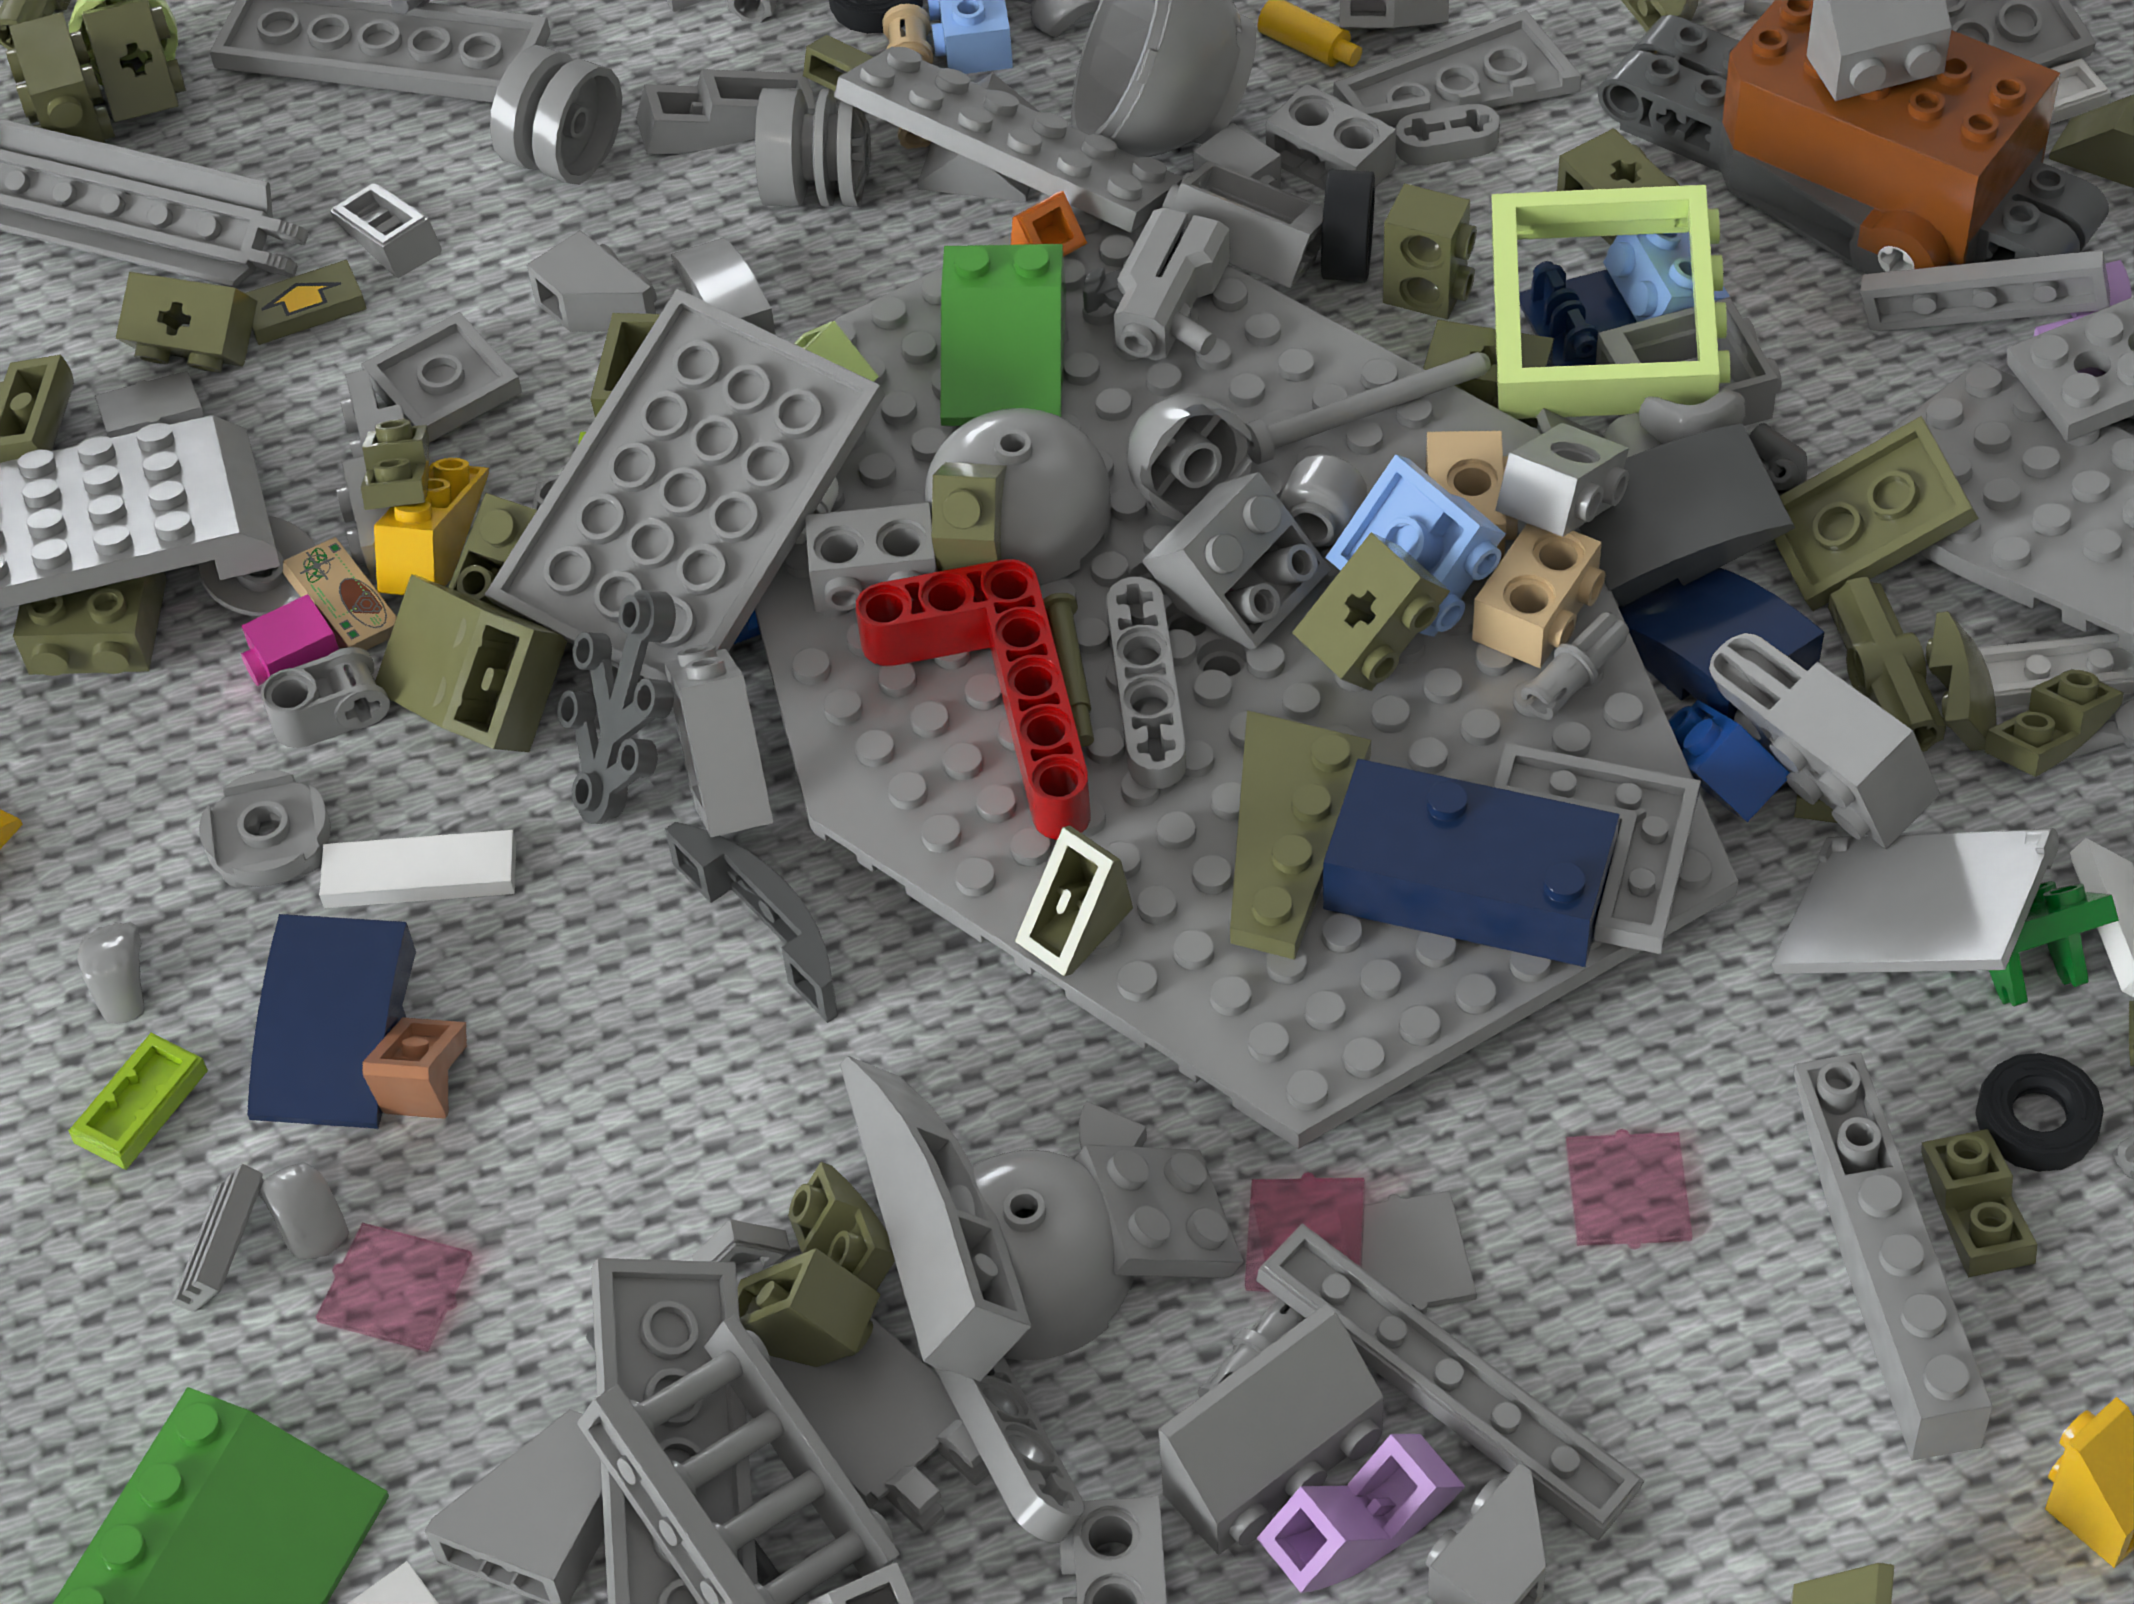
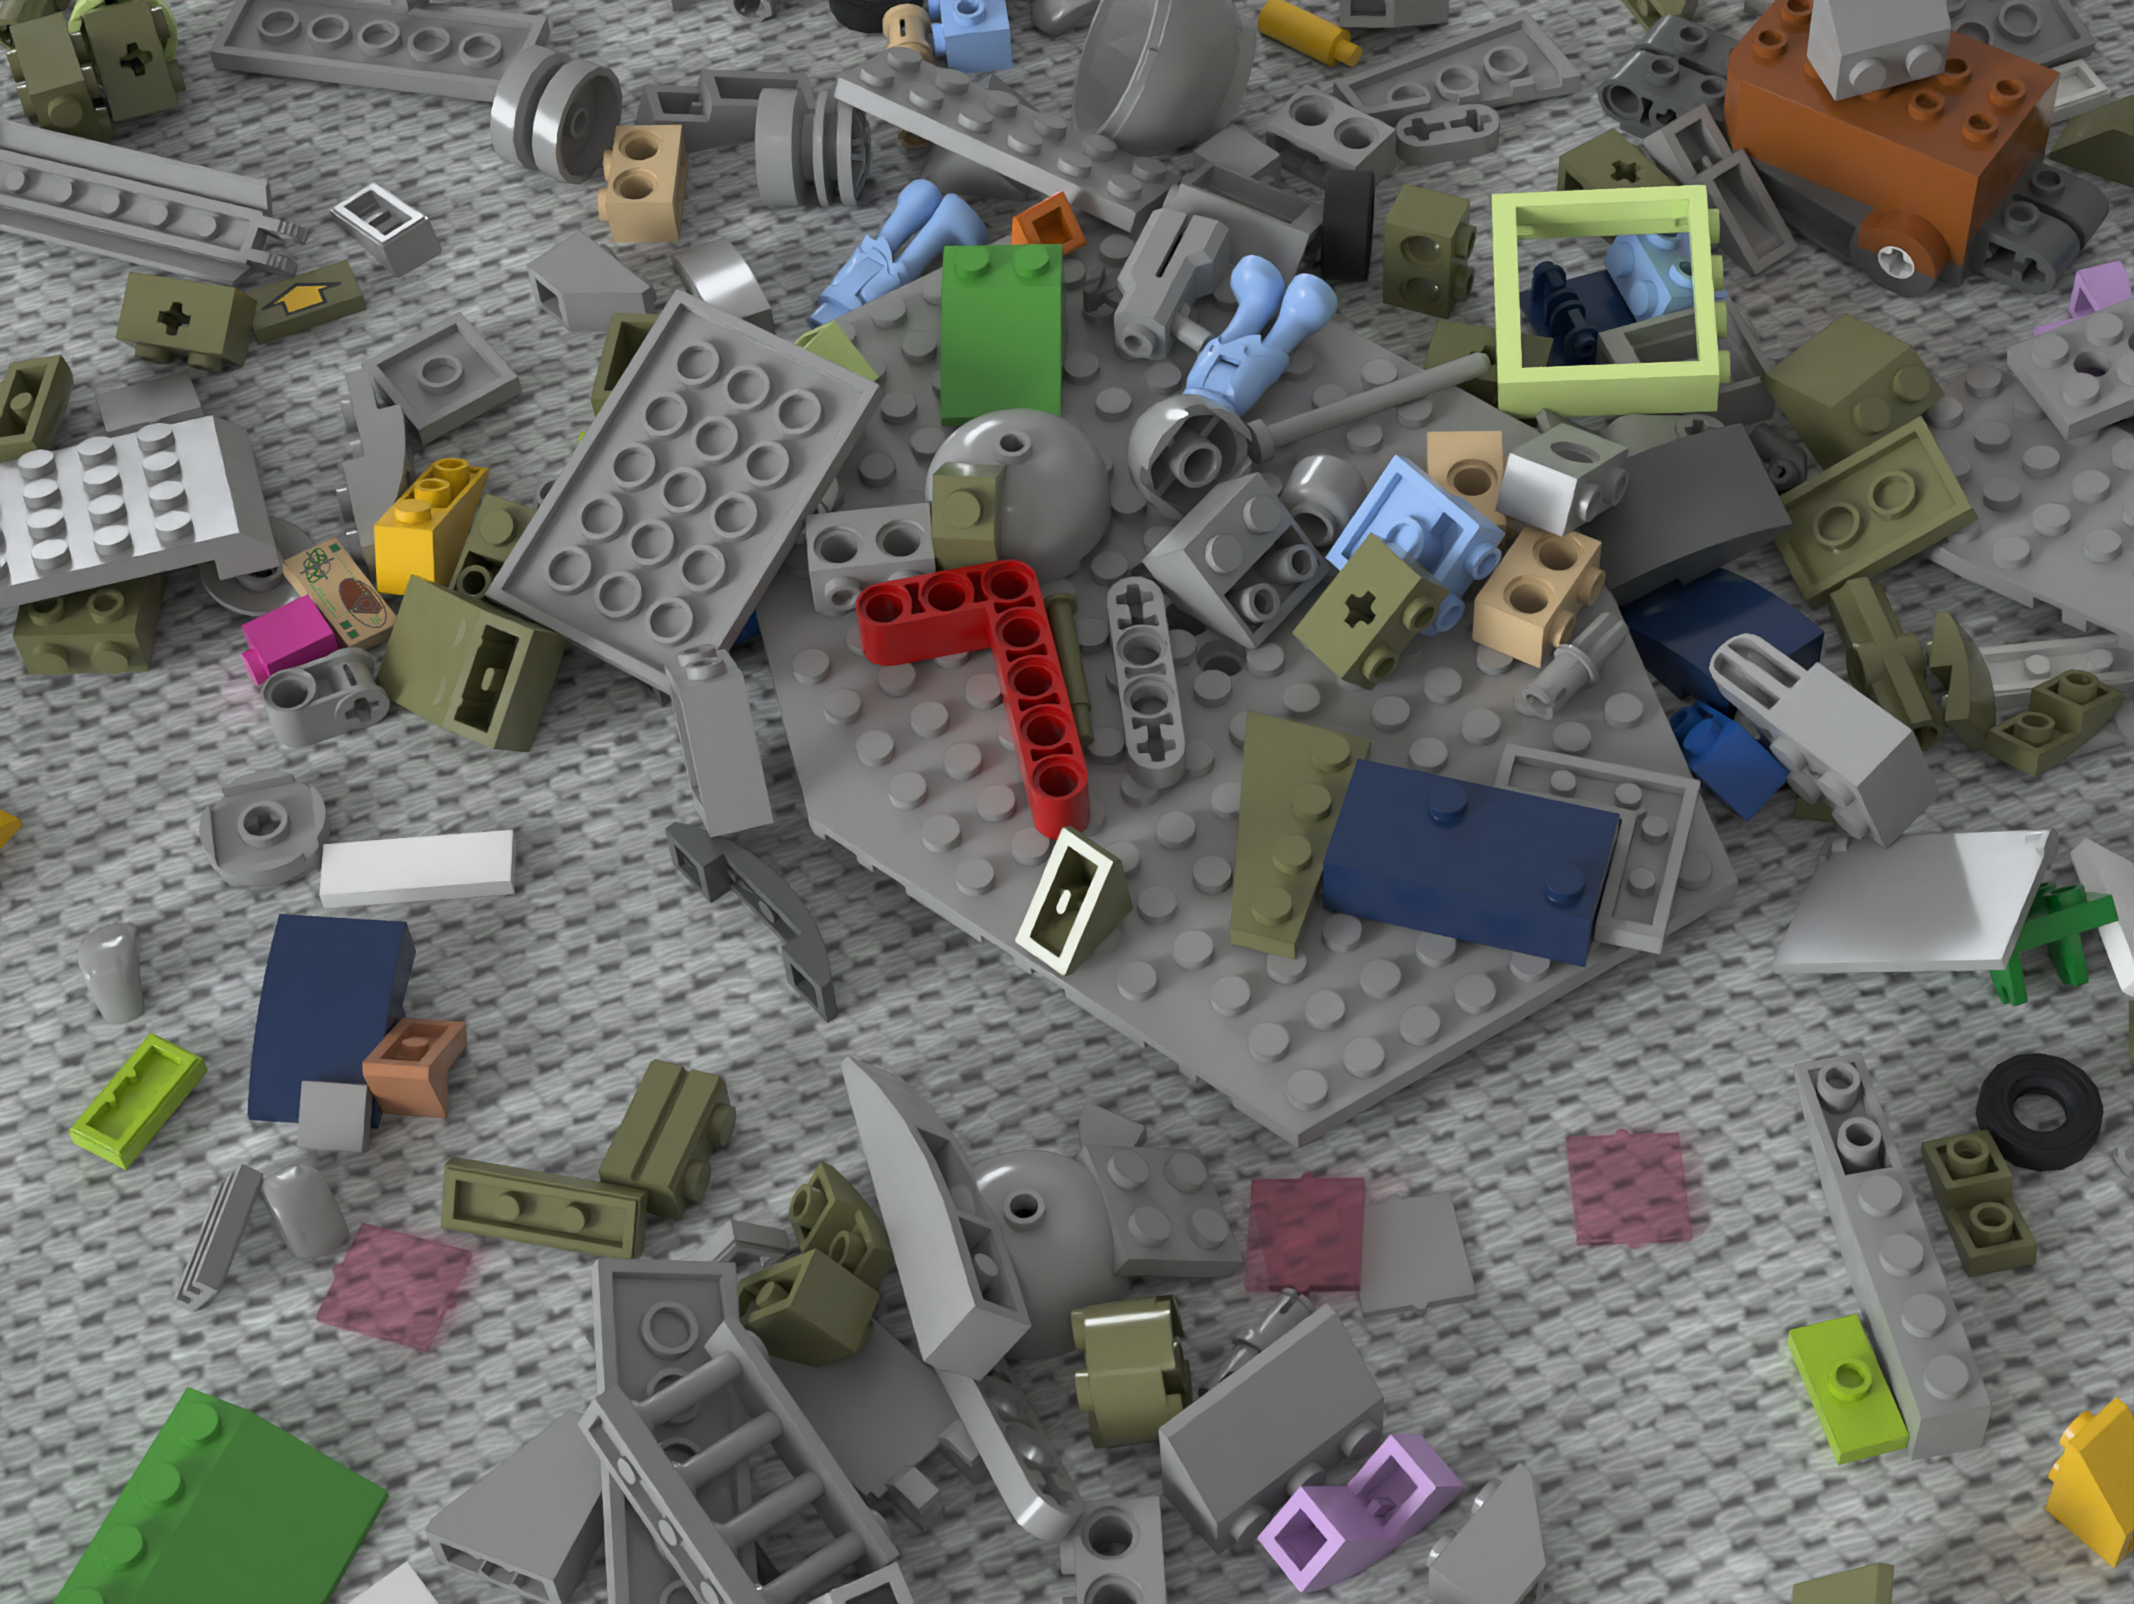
(334, 1116): none -> light grey tile
(395, 465): olive slope -> none
(544, 1209): none -> olive tile
(602, 785): dark grey plant -> none
(645, 183): none -> tan brick
(670, 1137): none -> olive brick
(825, 55): olive piece -> none
(871, 267): none -> light blue piece
(1132, 1369): none -> olive brick
(1237, 364): none -> light blue piece
(1453, 1382): light grey tile -> none
(1673, 421): light grey hair -> none
(1697, 154): none -> light grey slope
(1847, 1389): none -> lime plate
(1850, 388): none -> olive slope
(1986, 291): light grey plate -> none

